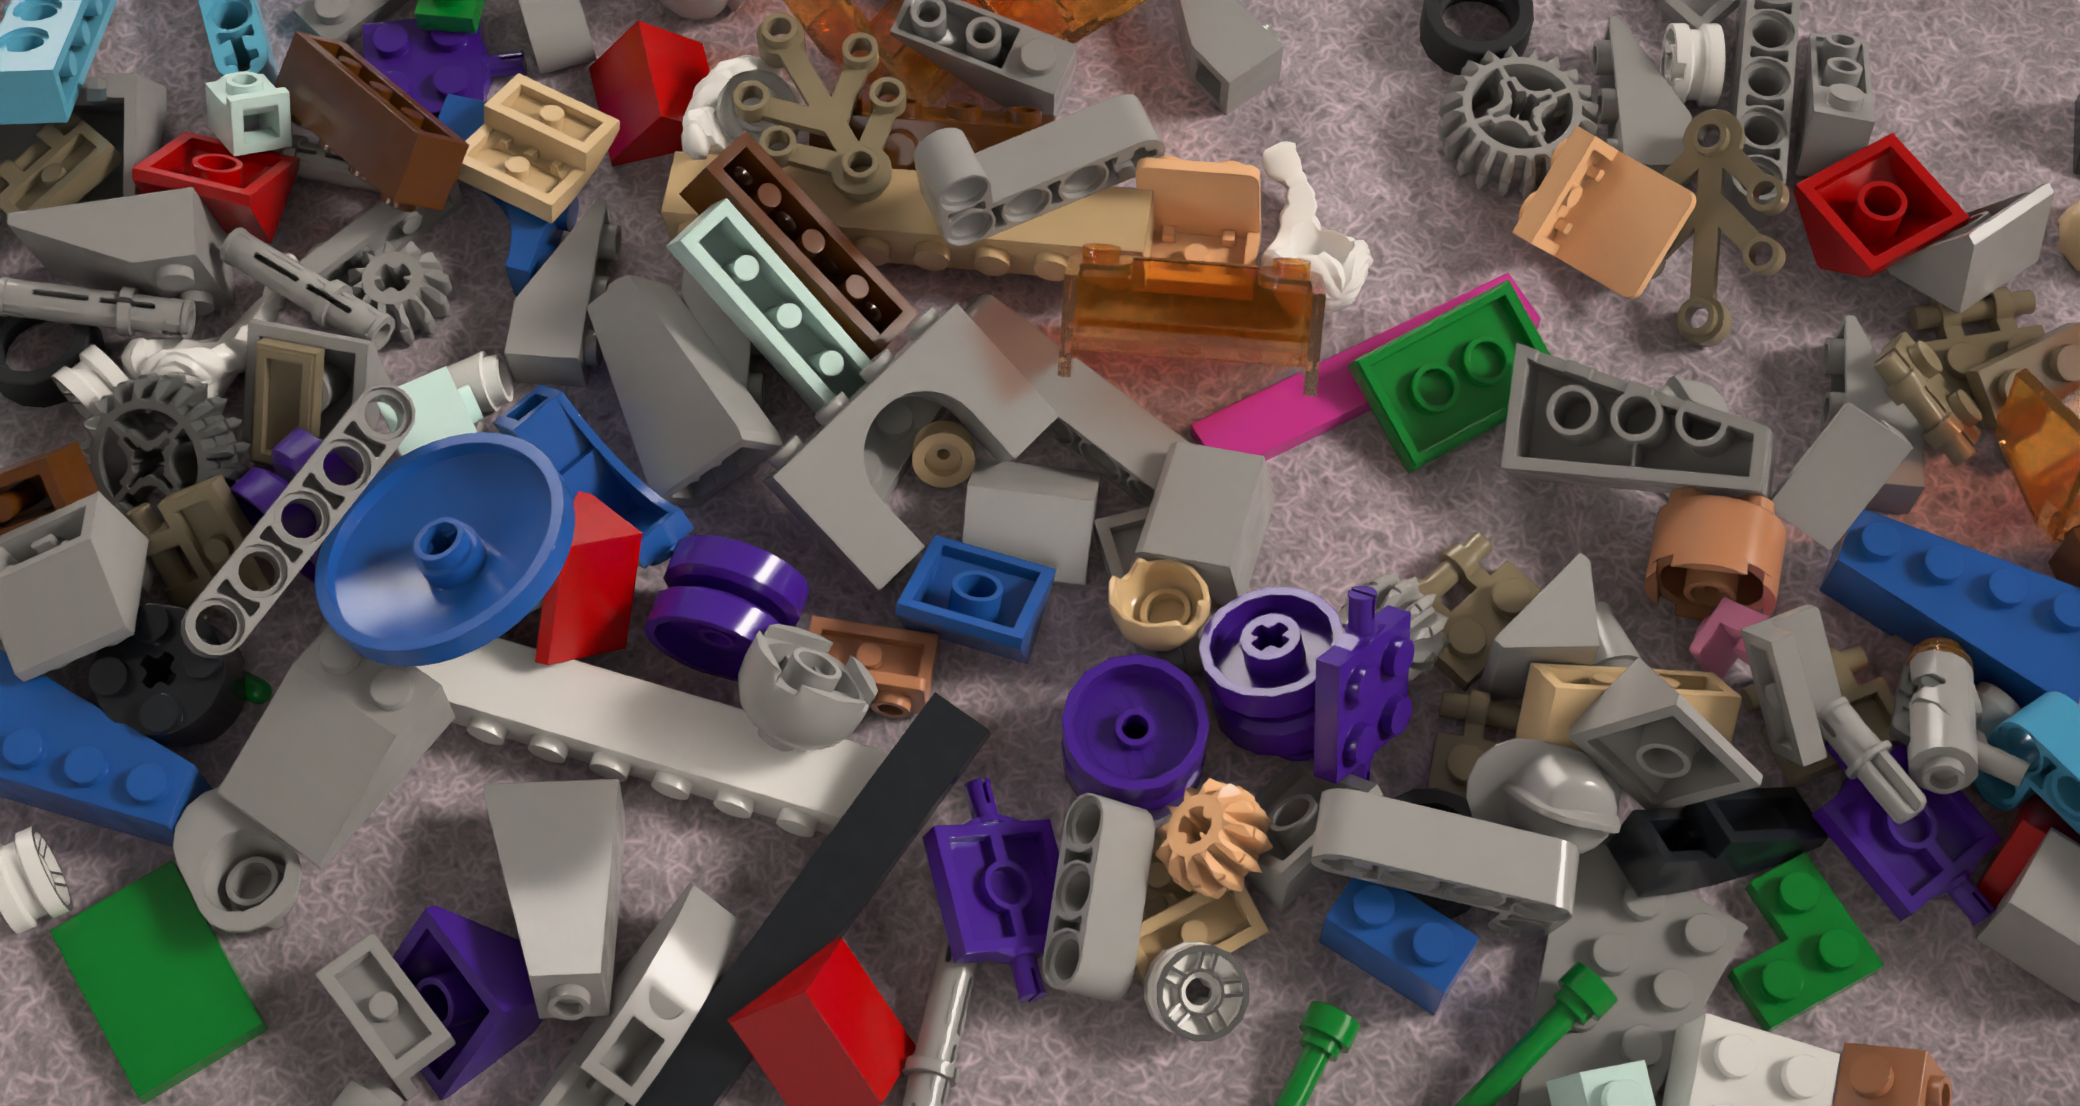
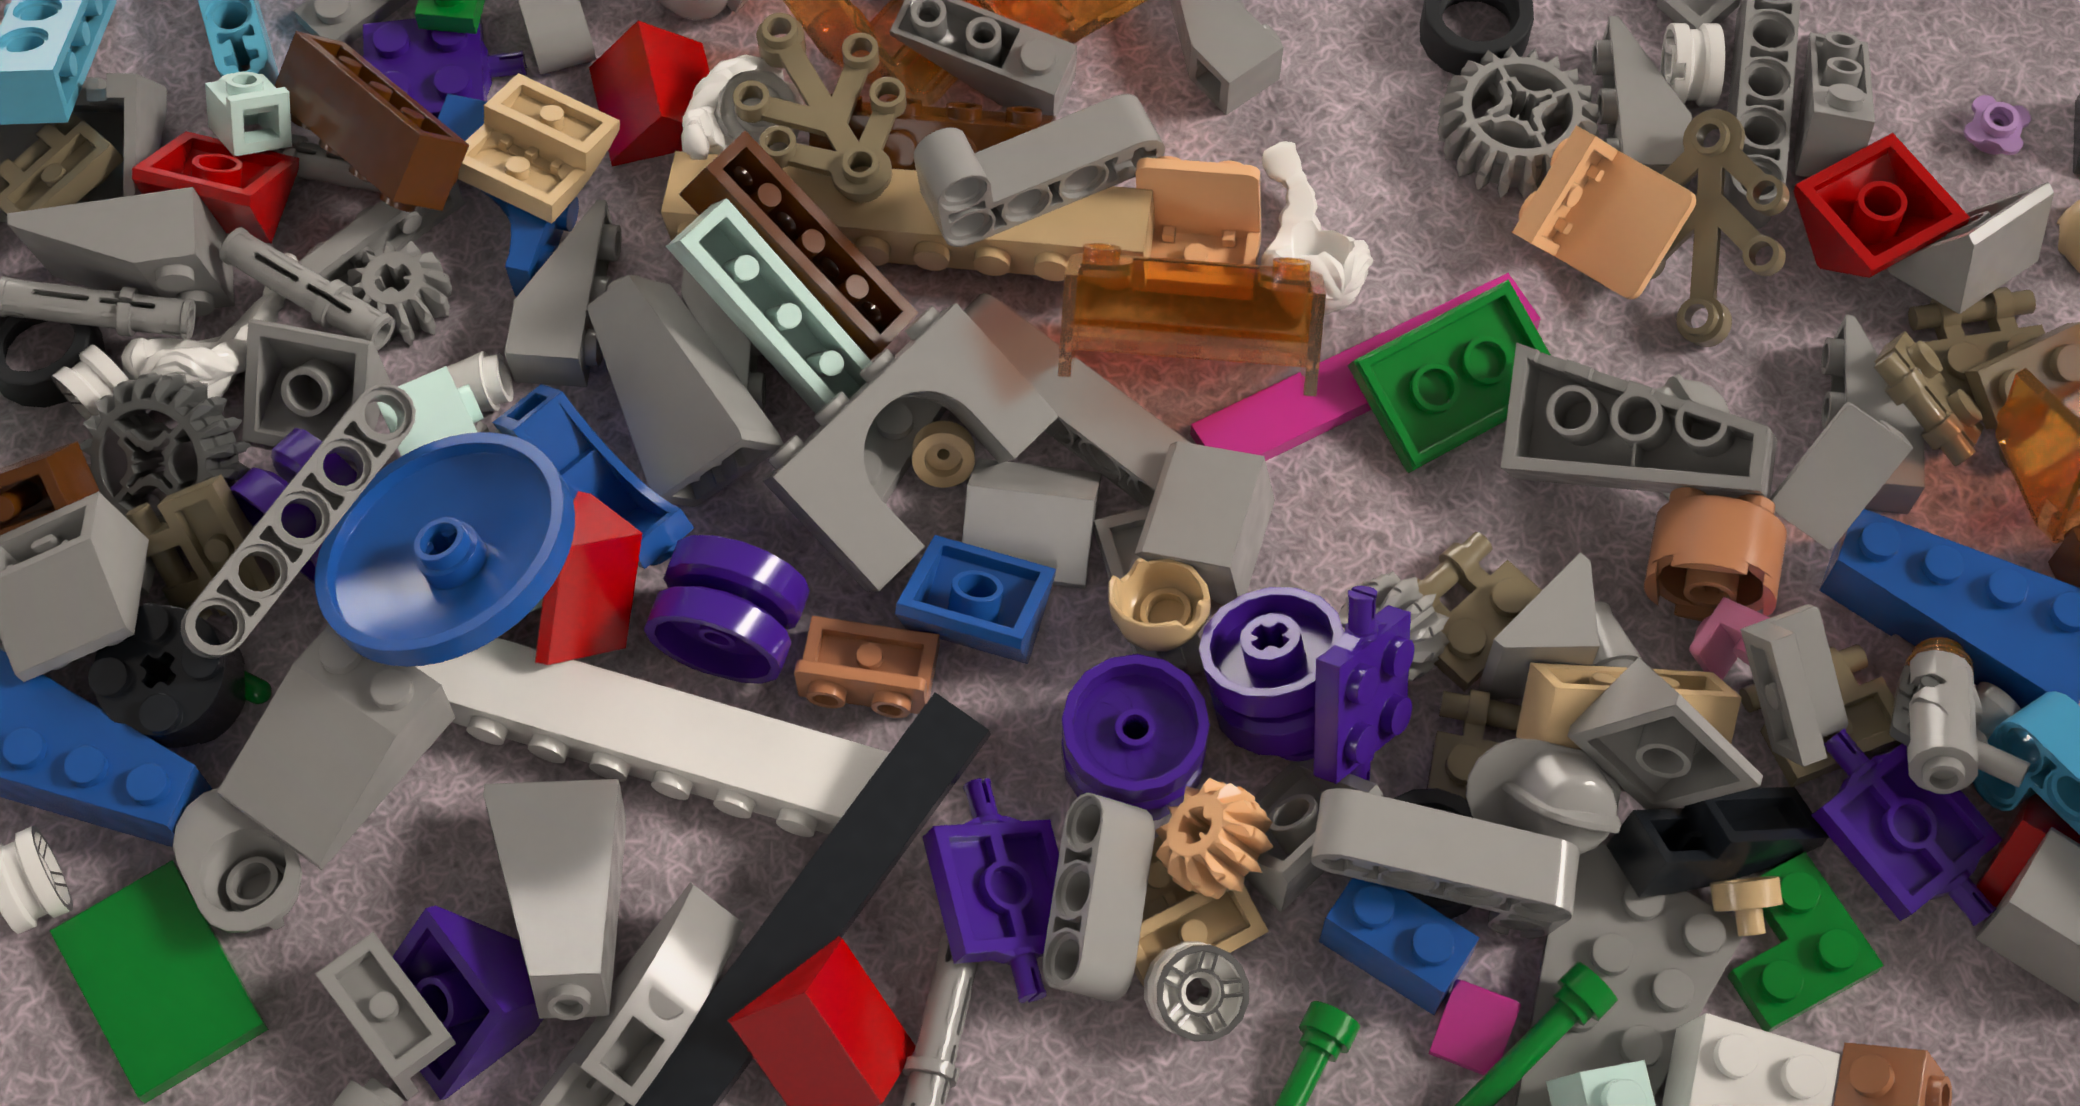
(284, 394): dark tan tile -> none
(800, 691): light grey cylinder -> none
(1474, 1027): none -> dark pink slope
(1747, 899): none -> tan tile
(1870, 761): light grey axle -> none
(1991, 137): none -> lavender plate

